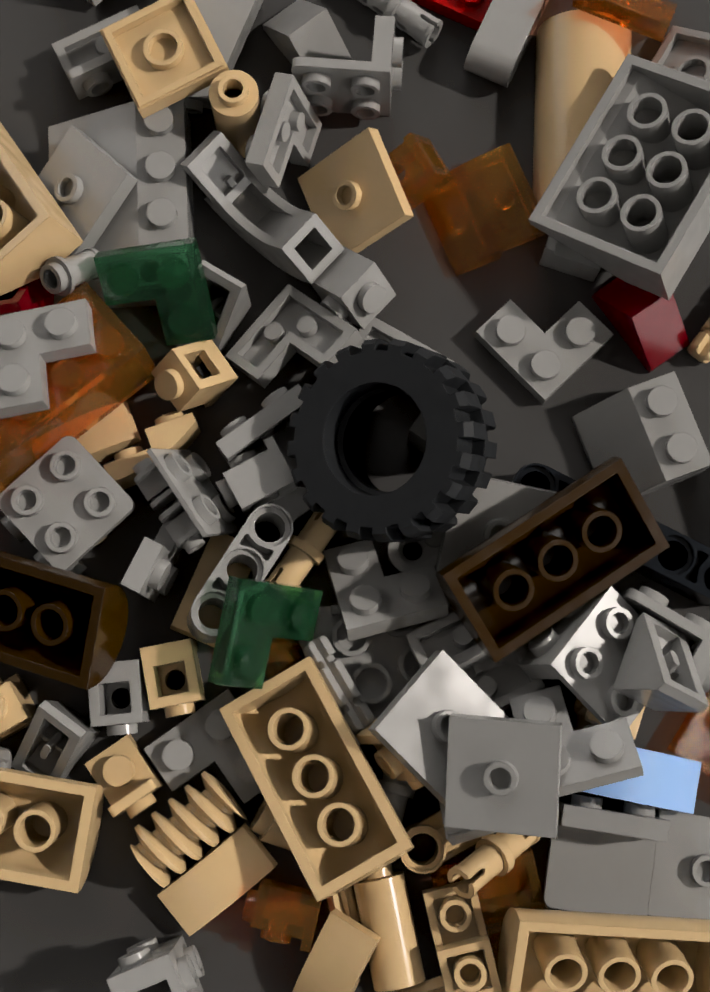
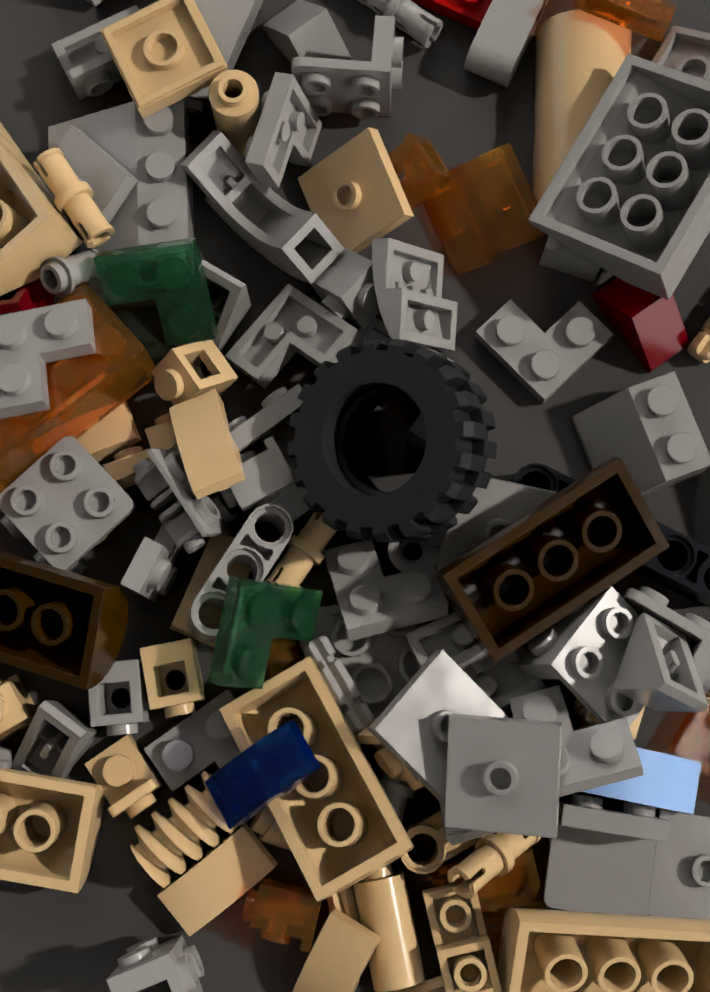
(73, 197): none -> tan pin
(206, 444): none -> tan slope
(262, 774): none -> clear blue slope
(410, 294): none -> light grey slope

